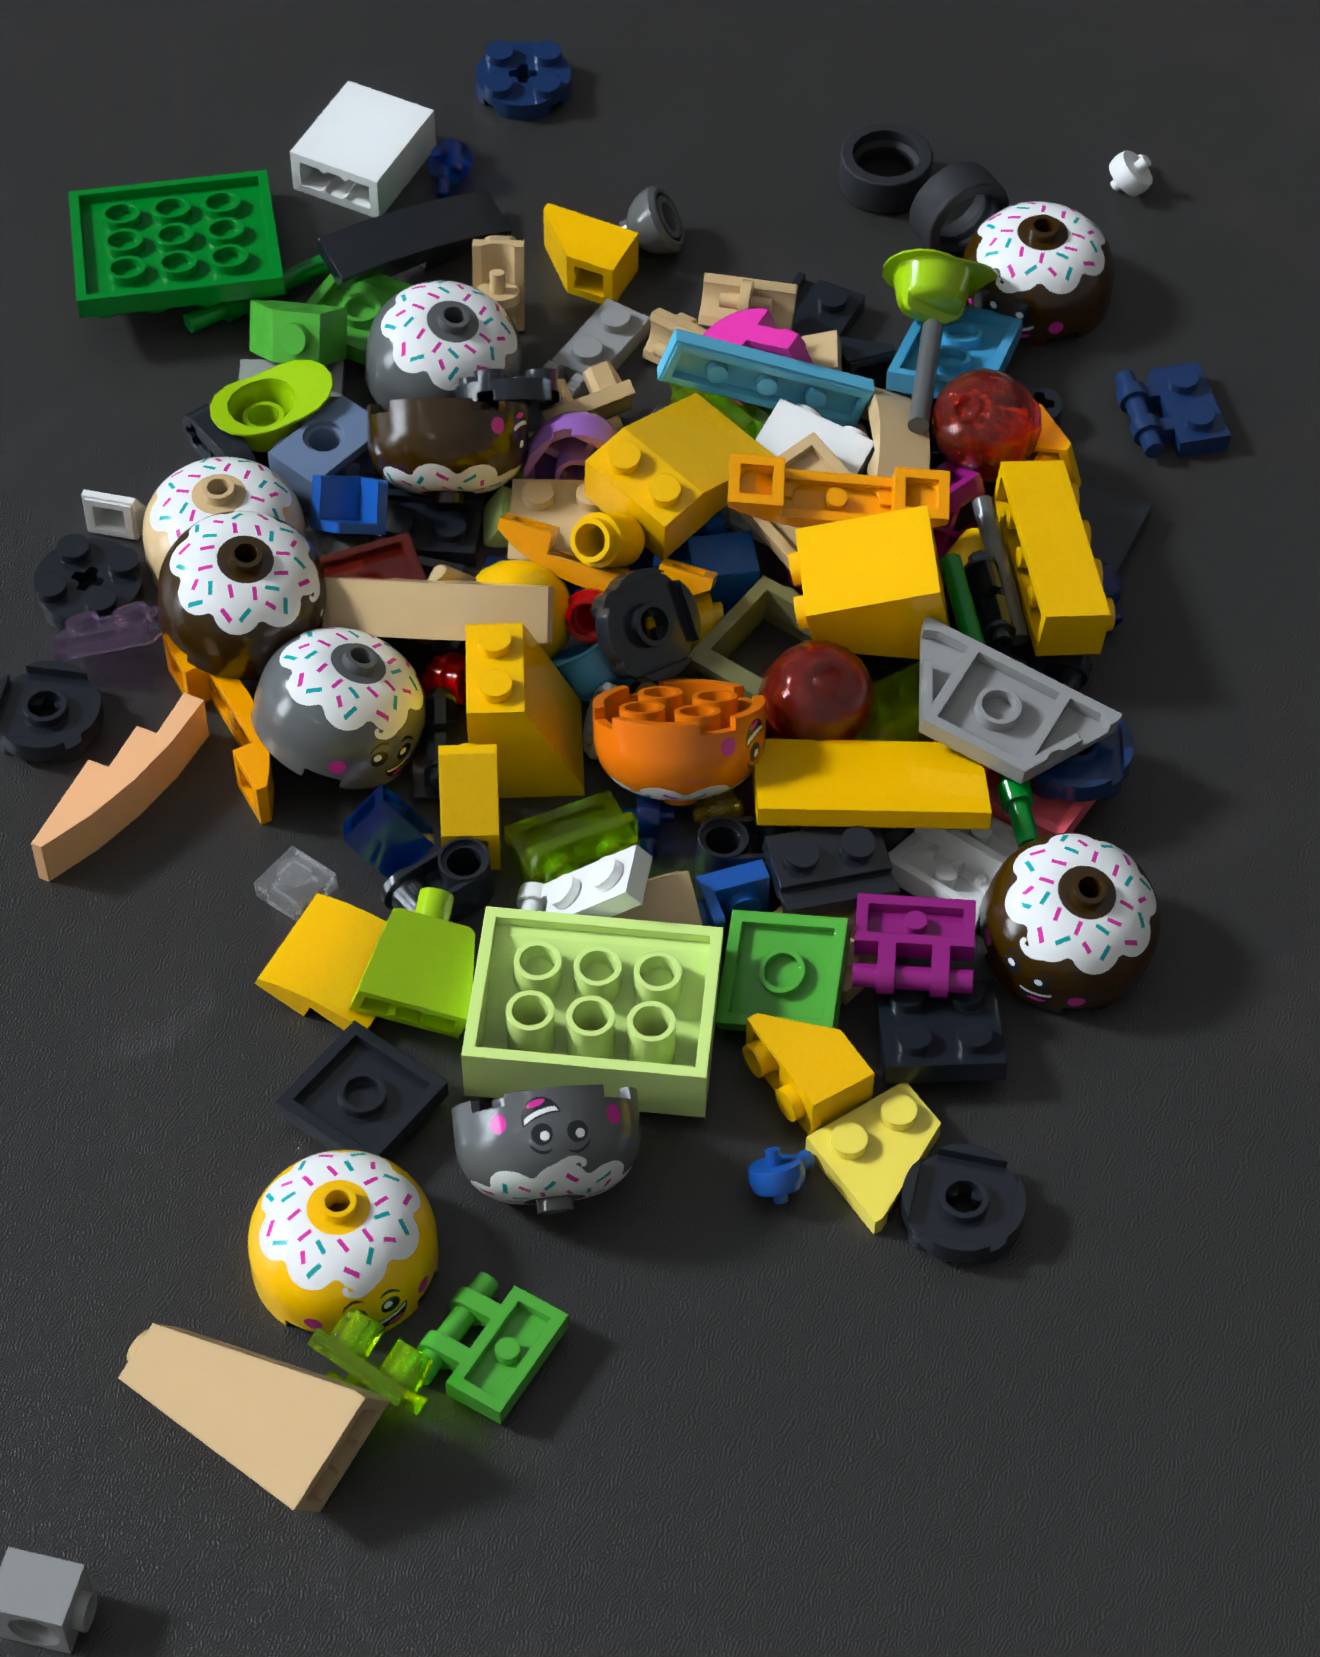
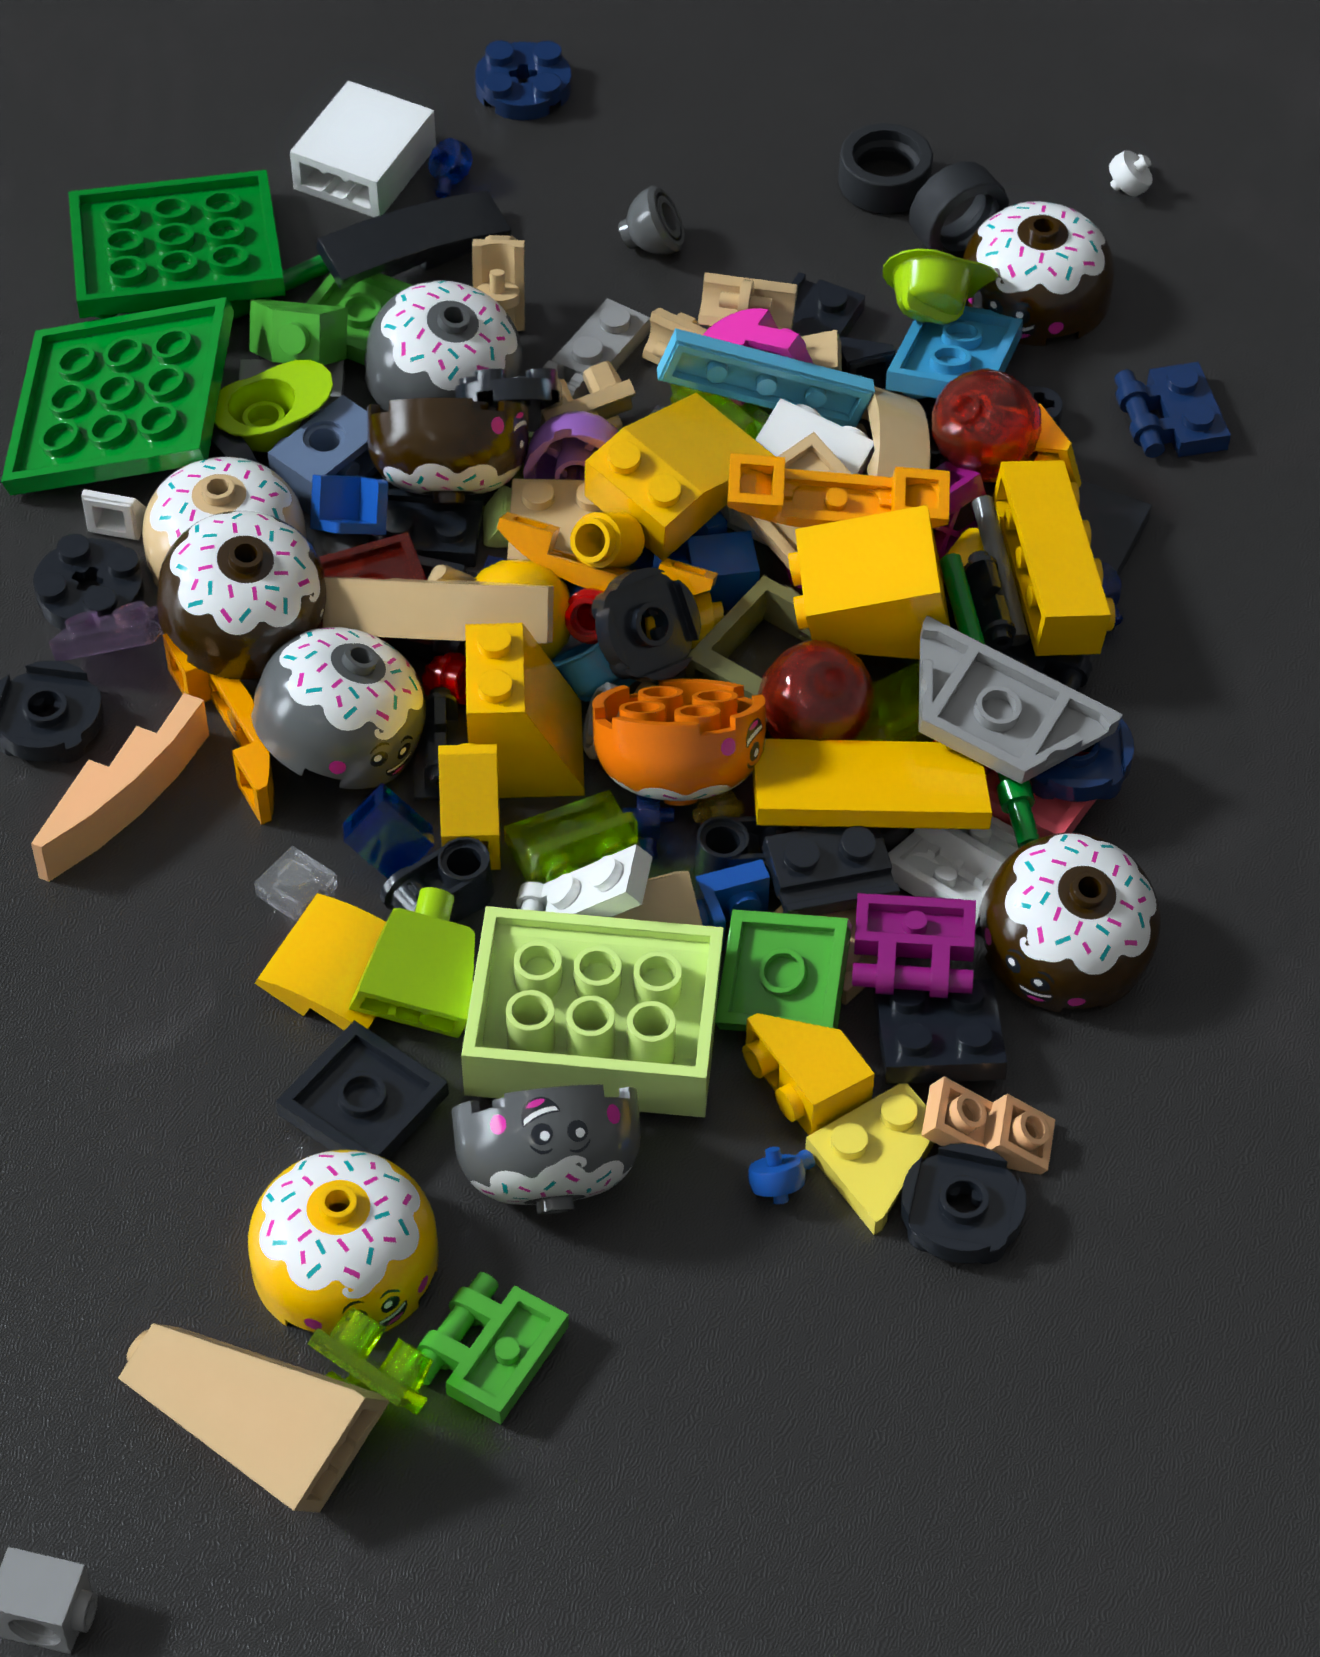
(119, 397): none -> green plate
(590, 254): yellow slope -> none
(925, 376): dark grey bar -> none
(1004, 1126): none -> light nougat slope

